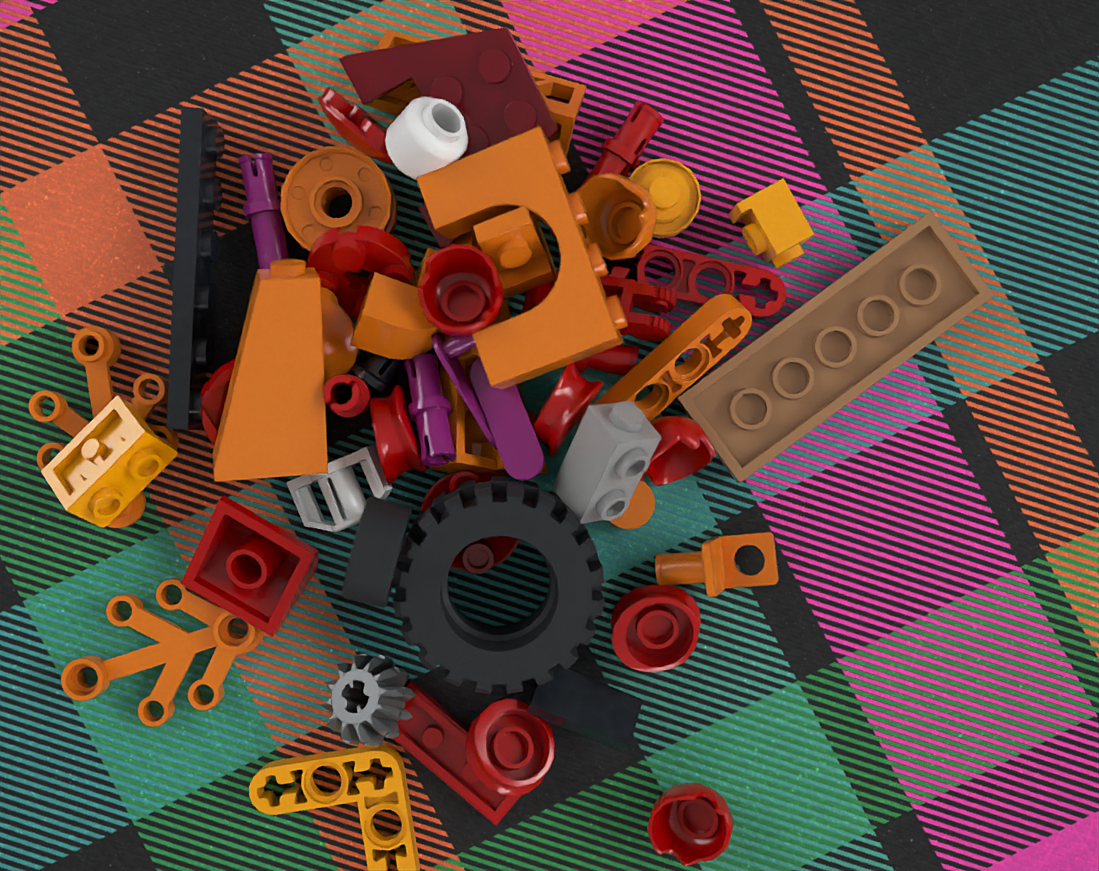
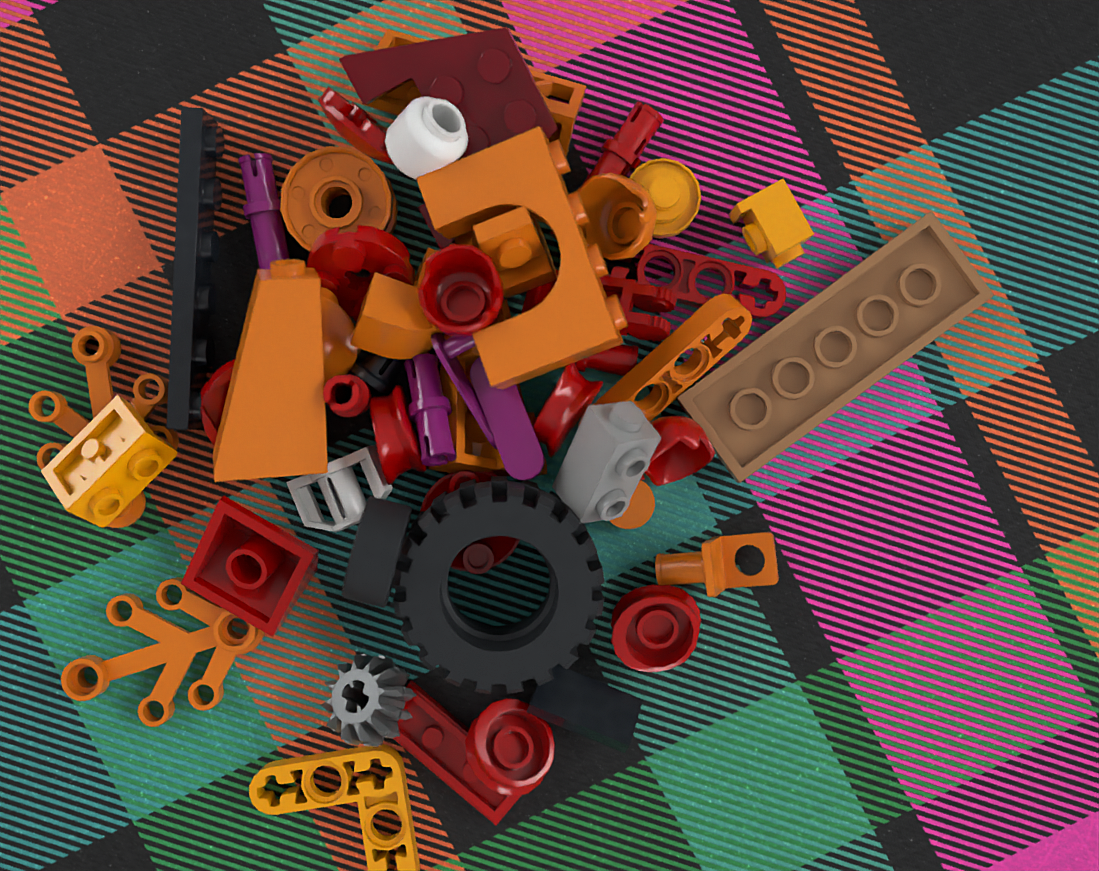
(690, 823): red hair -> none

